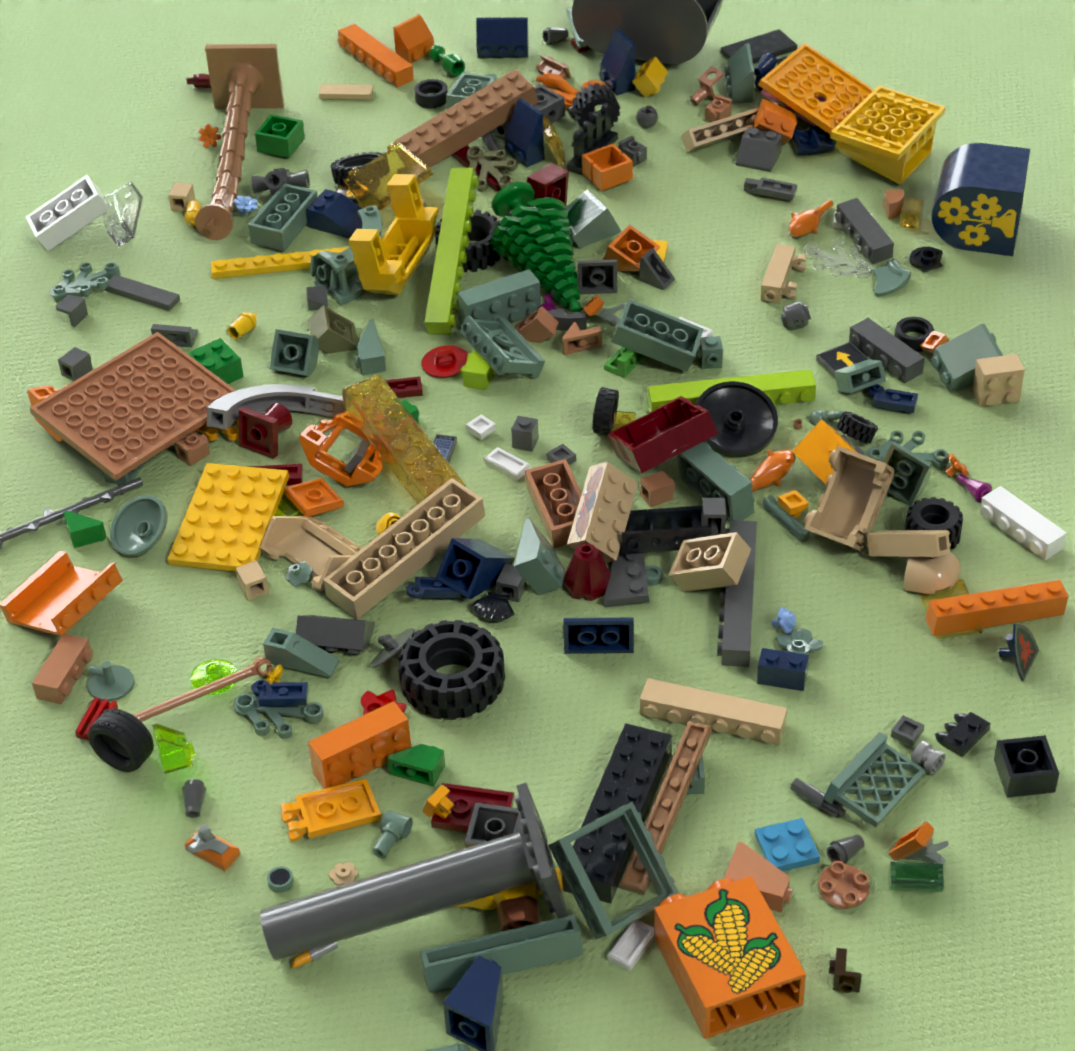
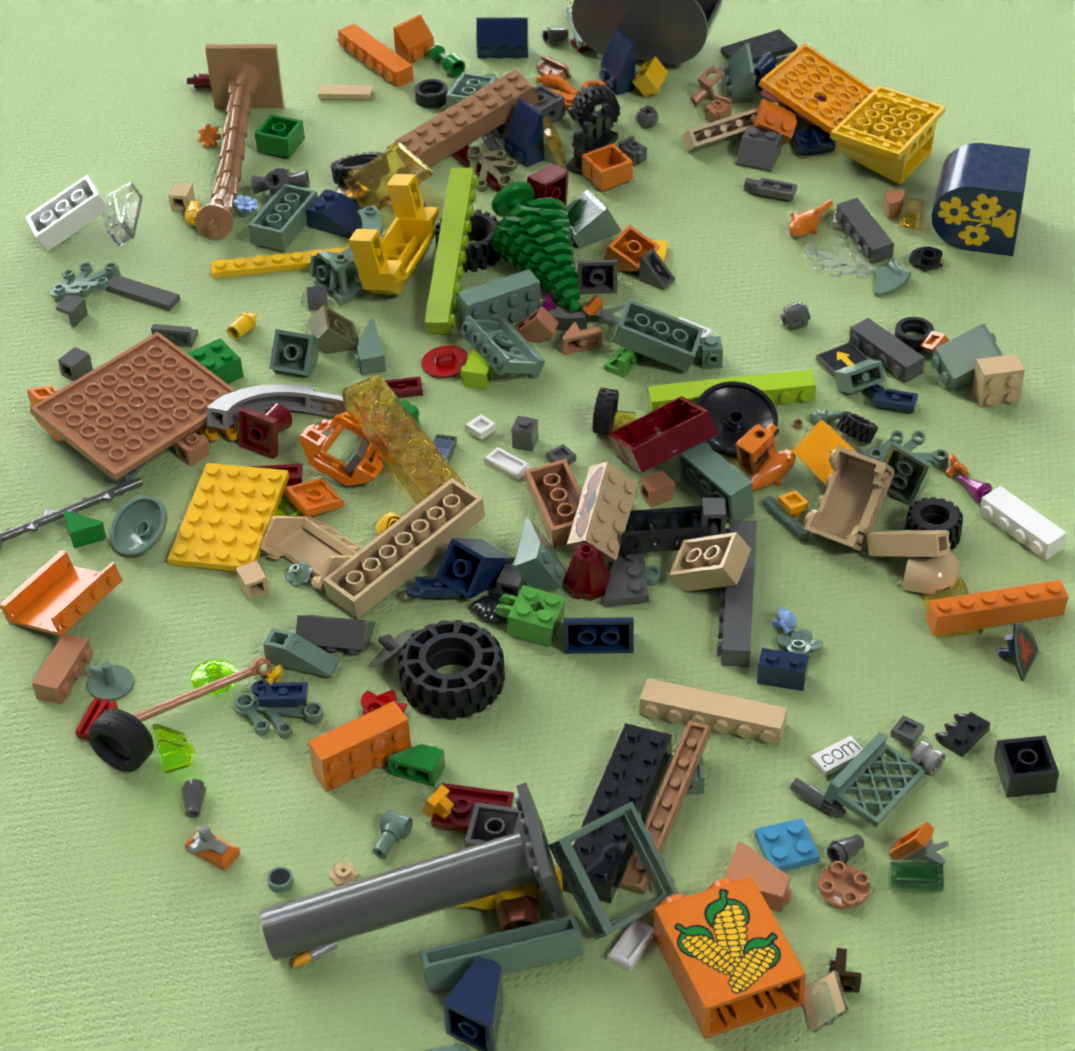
(331, 810): light orange tile -> none
(533, 614): none -> bright green hinge
(754, 446): none -> orange torso
(778, 273): tan brick -> none
(824, 1001): none -> piece
(836, 756): none -> white tile

